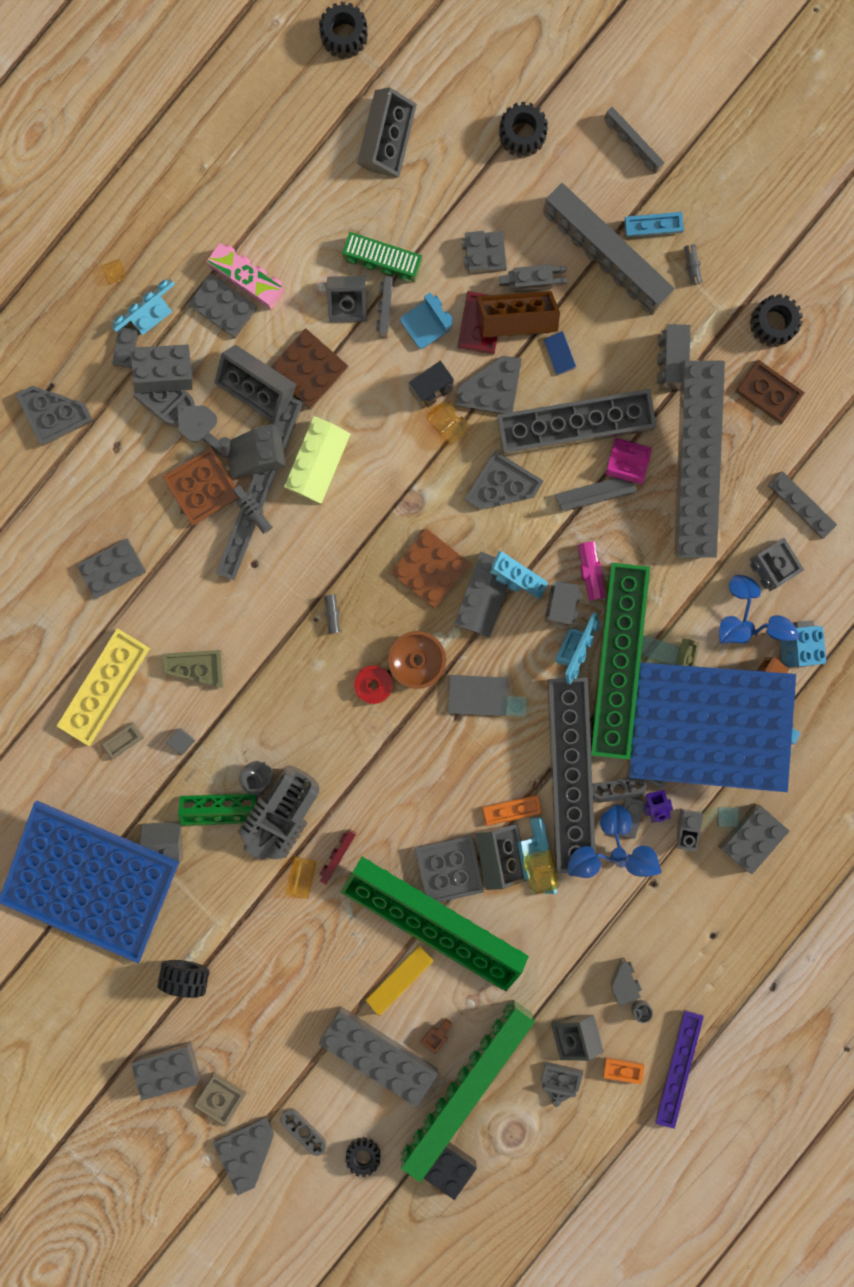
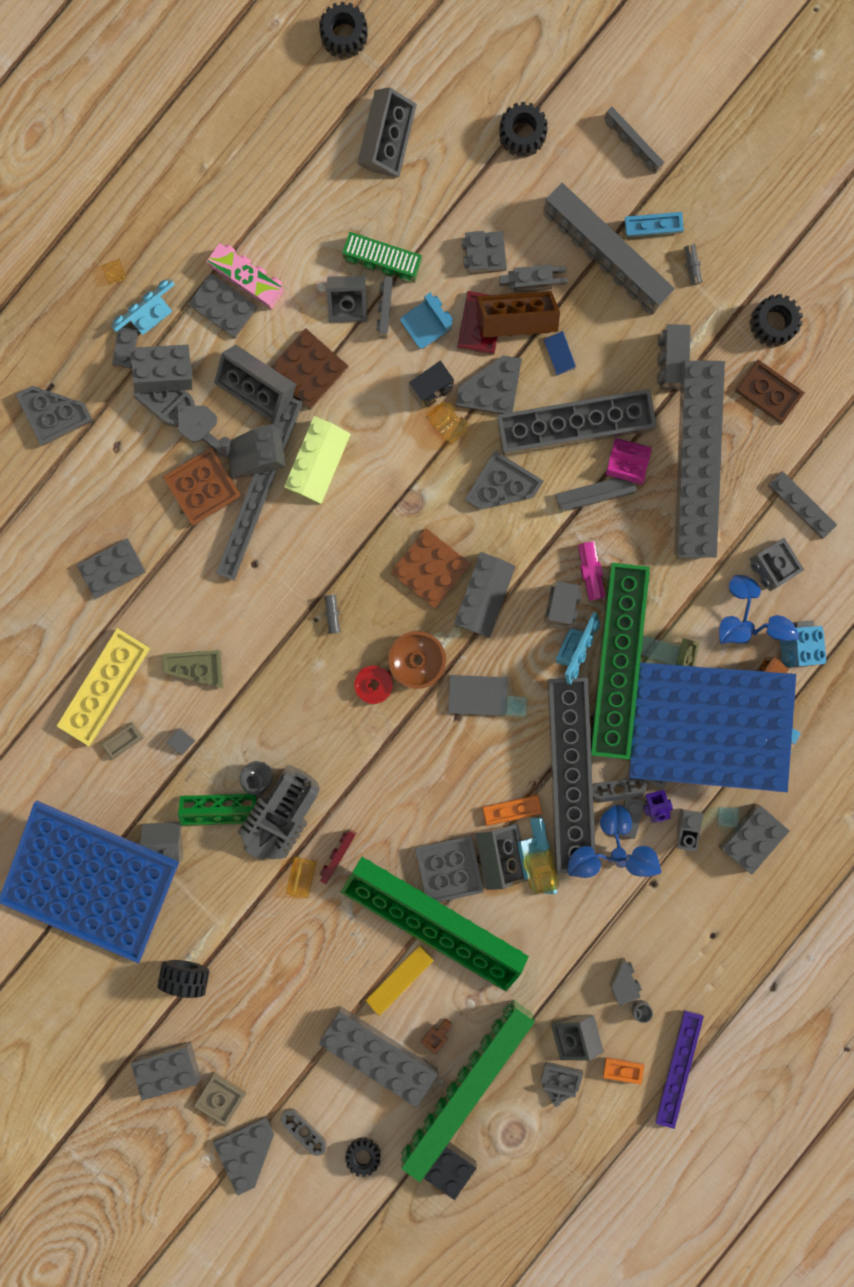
(252, 509): dark grey hinge -> none
(517, 576): medium azure bracket -> none

